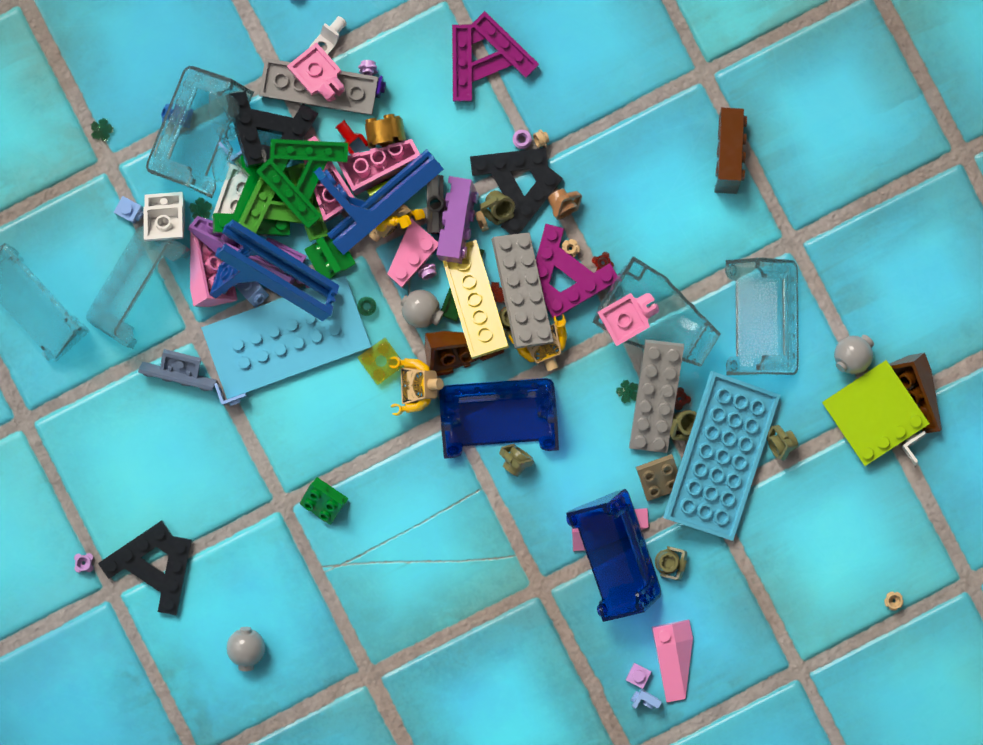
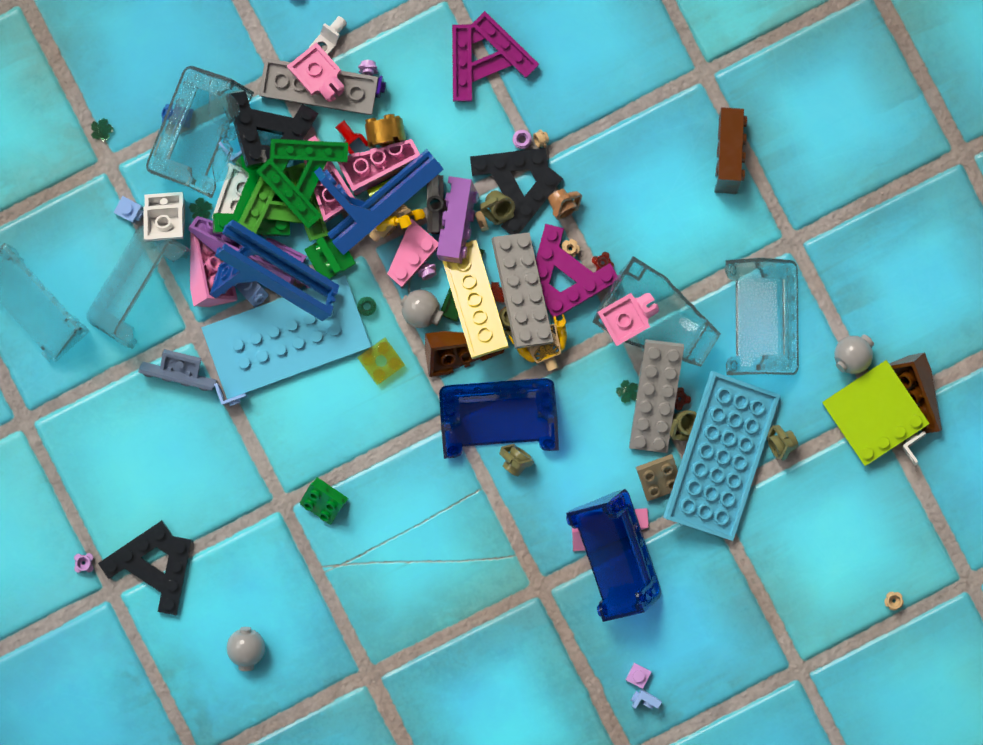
(418, 385): torso -> none
(668, 562): olive piece -> none
(673, 651): bright pink wedge -> none

